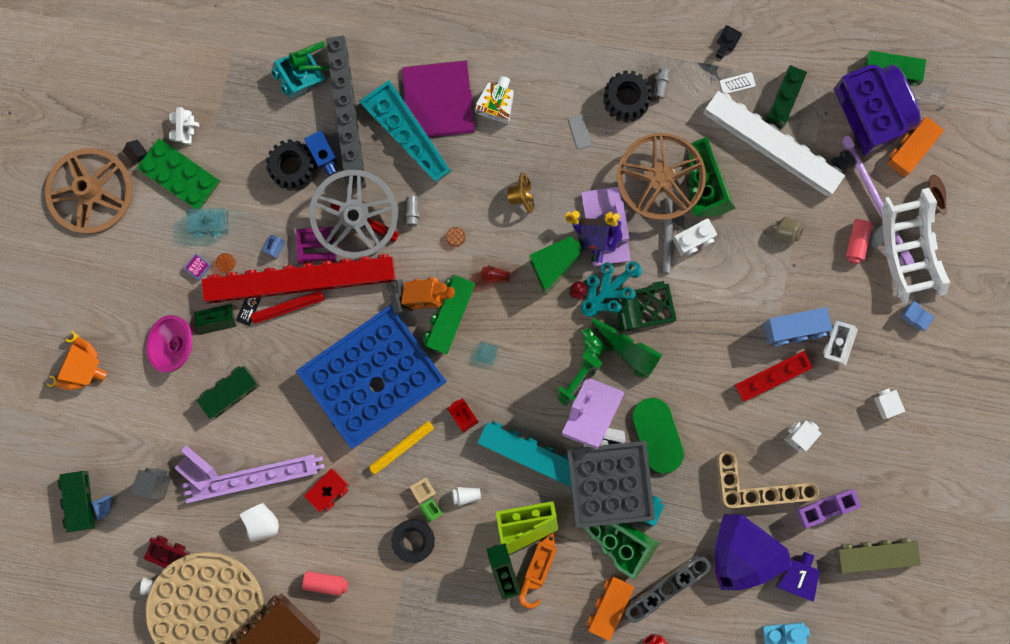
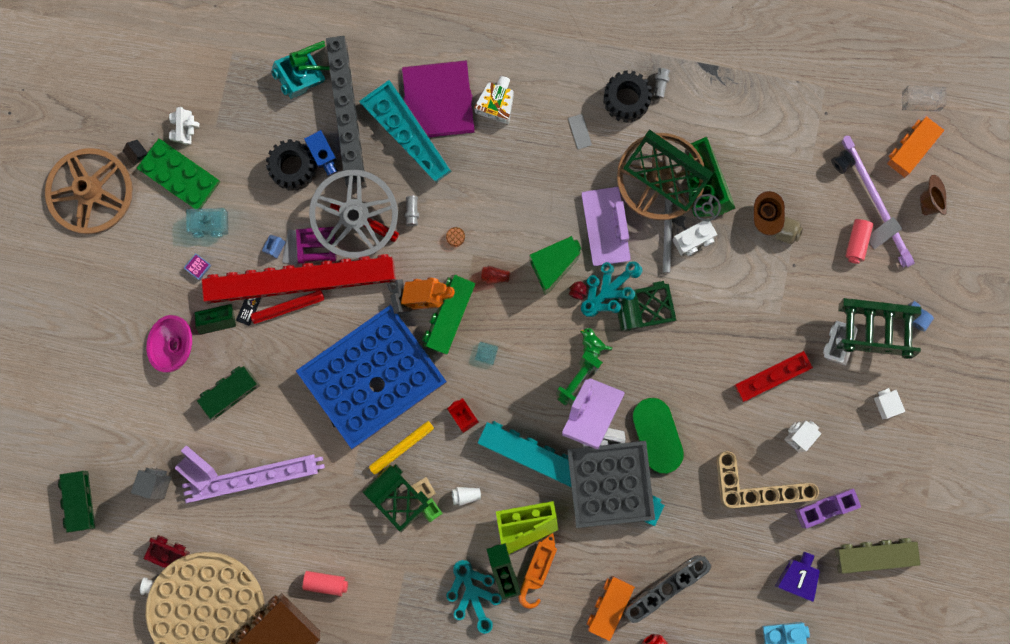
(78, 366): orange torso -> none
(102, 506): medium blue tile -> none
(225, 262): clear orange tile -> none
(260, 523): white piece -> none
(290, 251): none -> light grey sticker
(333, 480): red brick -> none
(388, 483): none -> dark green piece
(398, 540): black tyre -> none
(472, 593): none -> teal plant
(519, 193): pearl gold wheel -> none
(597, 234): torso -> none
(625, 546): green wedge -> none
(637, 356): green wedge -> none
(677, 156): none -> dark green fence
(702, 207): none -> dark grey piece
(727, 40): black plate -> none
(737, 83): white sticker -> none
(747, 554): dark purple brick -> none
(769, 213): none -> reddish brown piece
(774, 144): white brick -> none
(786, 96): dark green brick -> none
(797, 327): medium blue brick -> none
(877, 105): dark purple brick -> none
(888, 312): none -> dark green fence
(912, 67): green brick -> none
(927, 242): white fence -> none

